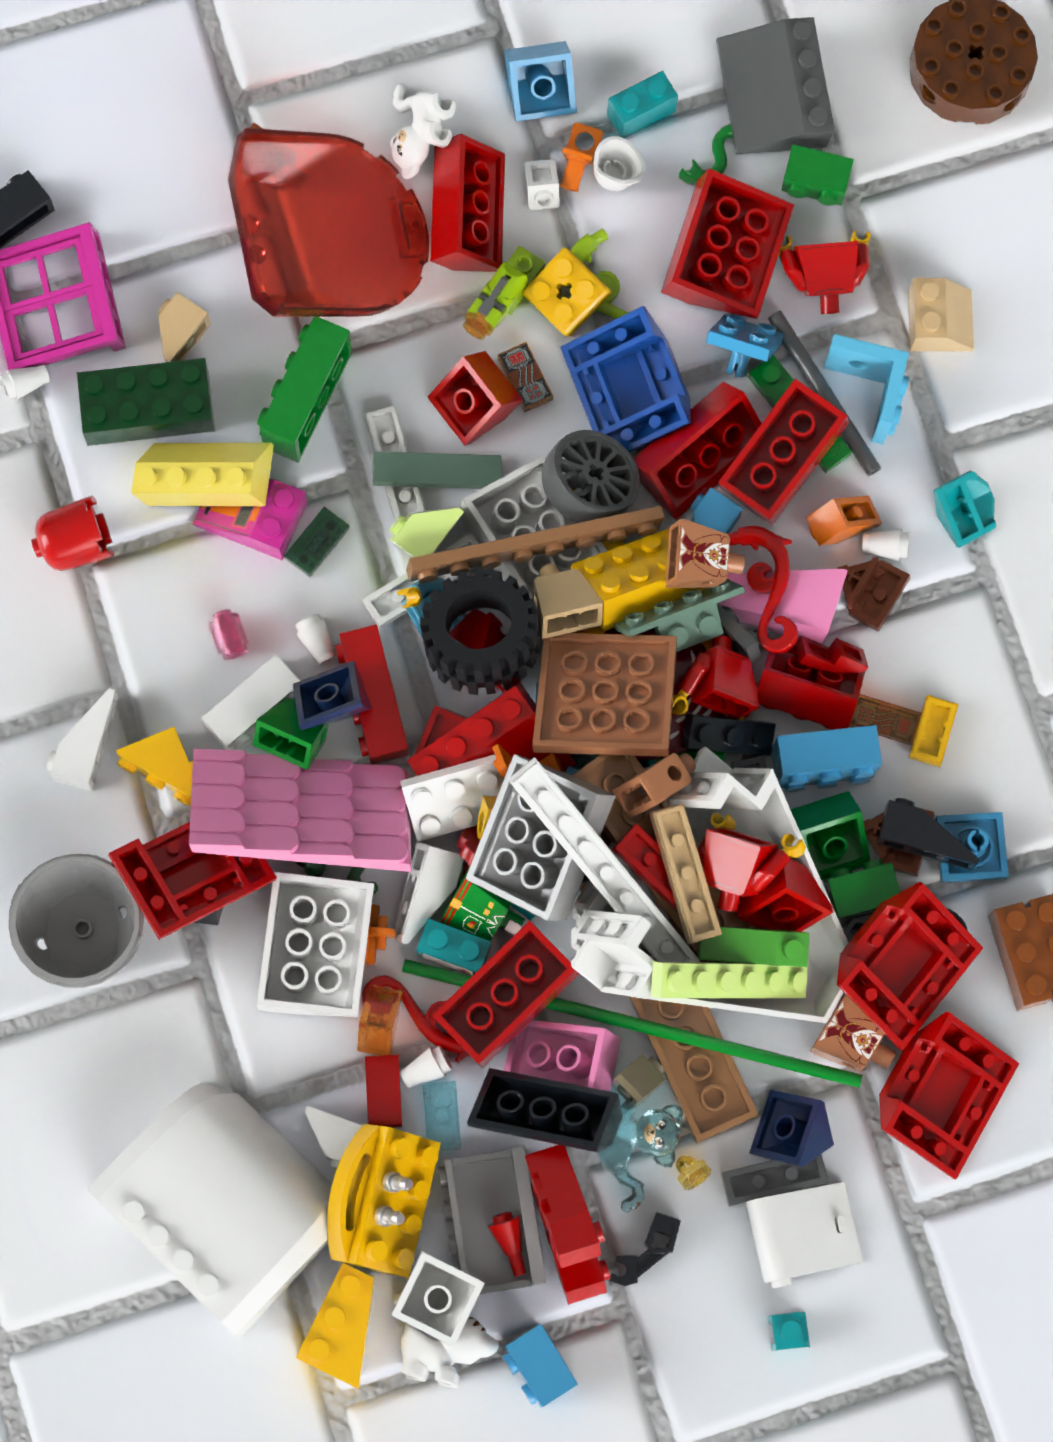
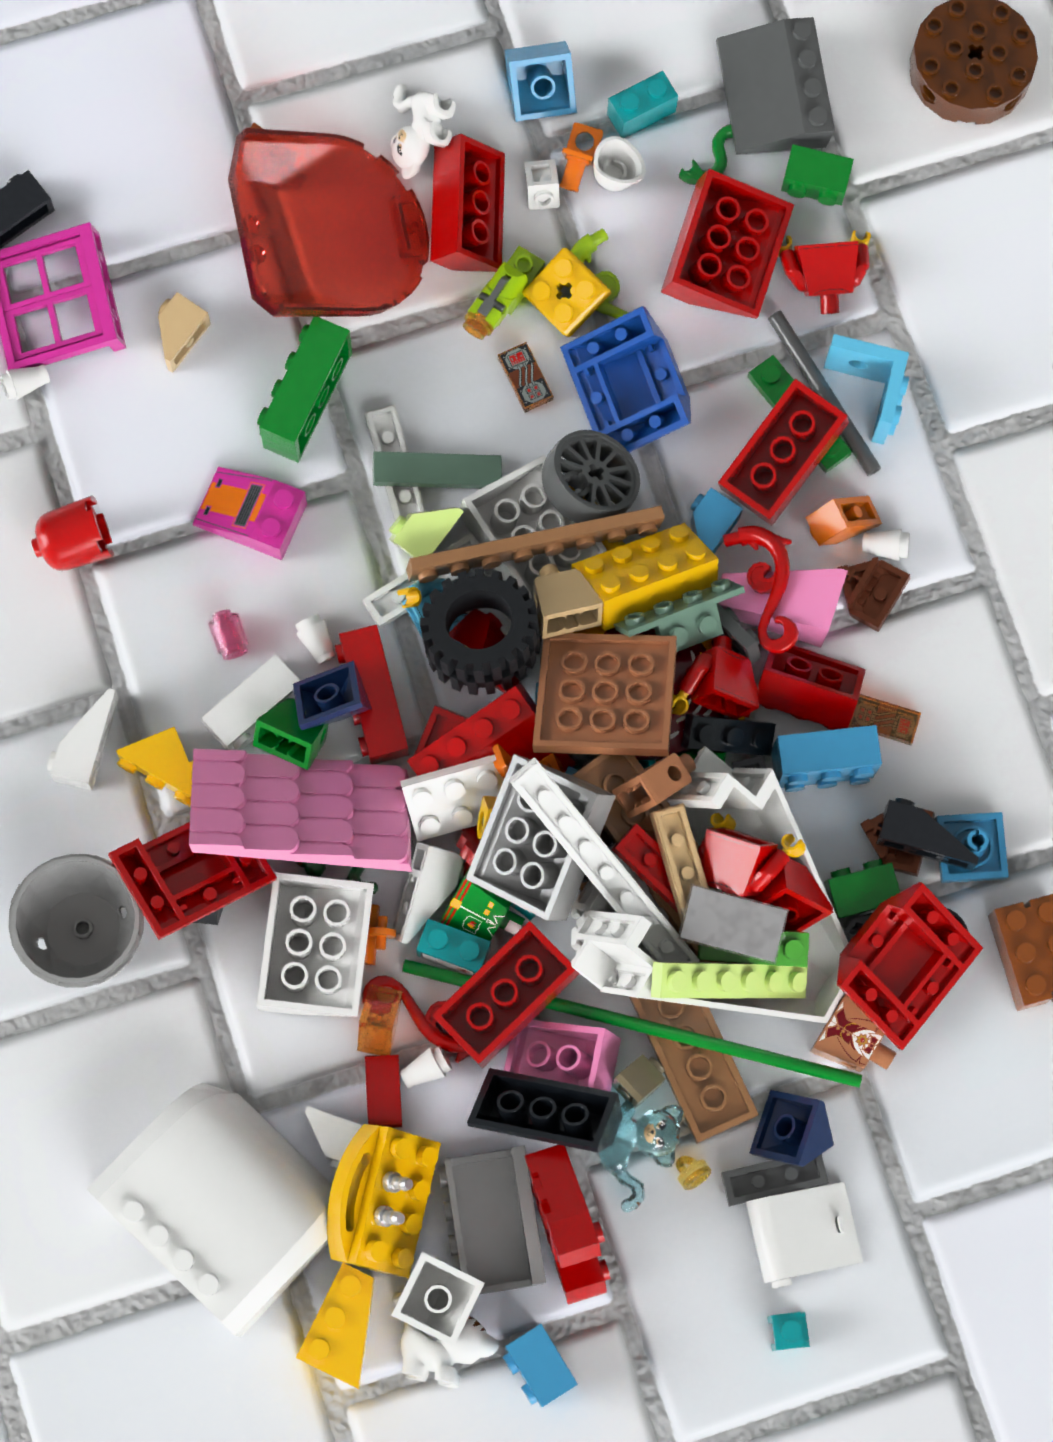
(145, 401): dark green brick -> none
(203, 474): light yellow slope -> none
(317, 541): clear green tile -> none
(442, 1114): clear light blue plate -> none
(474, 397): red slope -> none
(507, 1233): red cone -> none
(639, 1265): black piece -> none
(699, 556): nougat torso -> none
(700, 453): red slope -> none
(733, 924): none -> flat silver piece
(744, 341): dark azure plate -> none
(833, 833): green slope -> none
(838, 658): red slope -> none
(933, 731): yellow plate -> none
(940, 315): tan slope -> none
(944, 1092): red slope -> none
(965, 508): teal slope -> none

